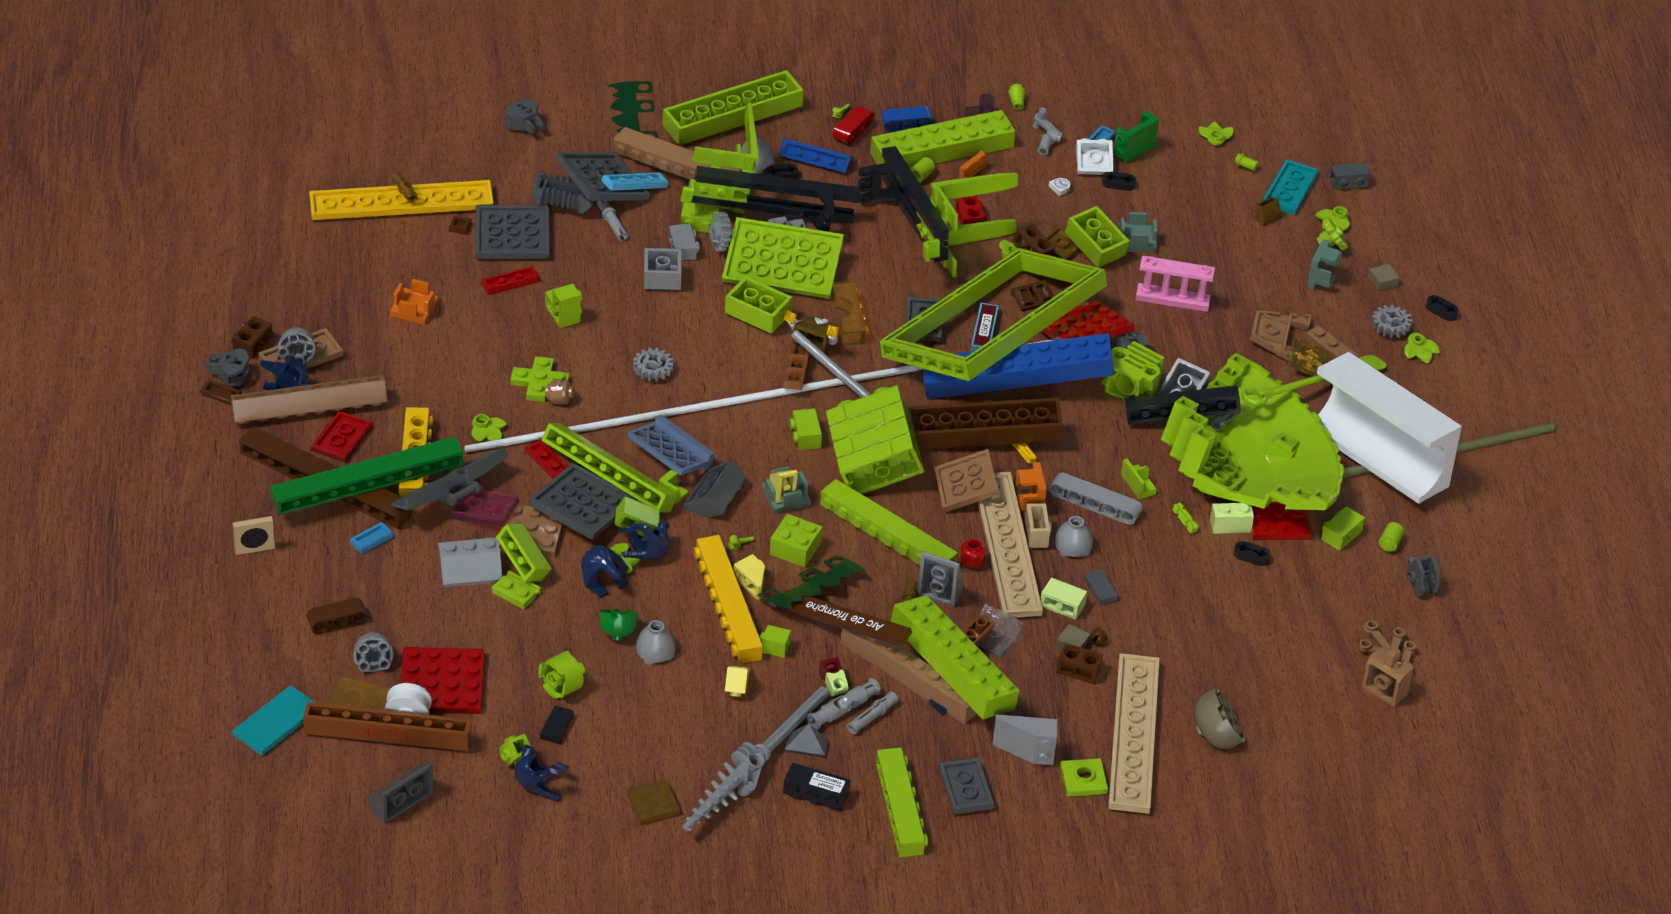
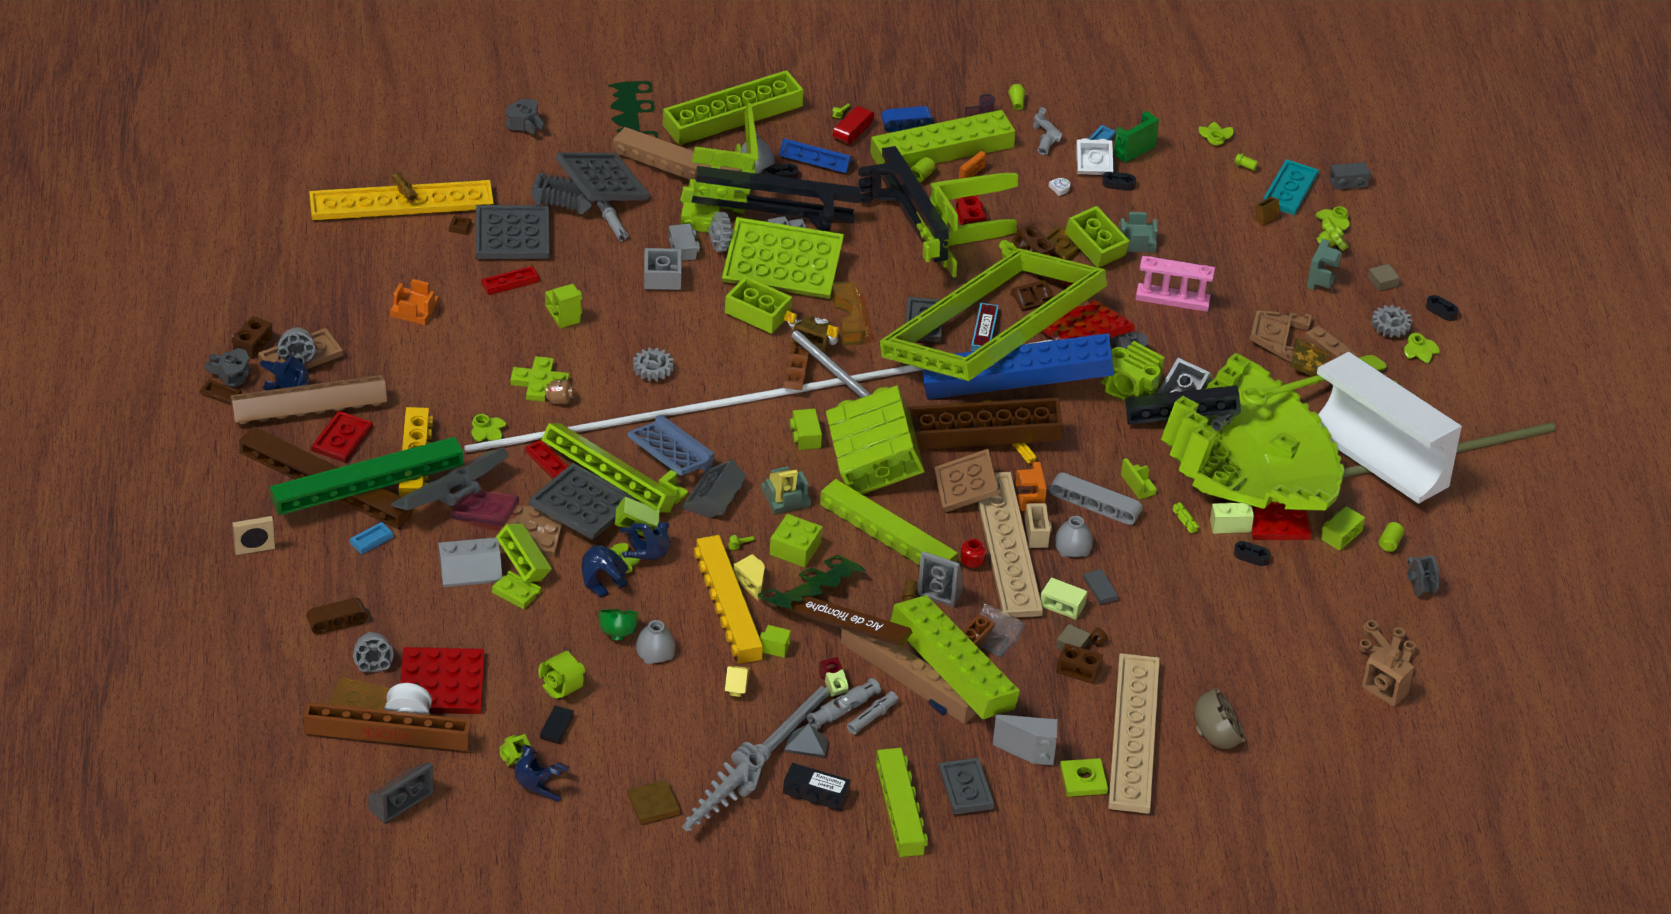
(273, 721): teal tile -> none
(635, 181): medium azure tile -> none

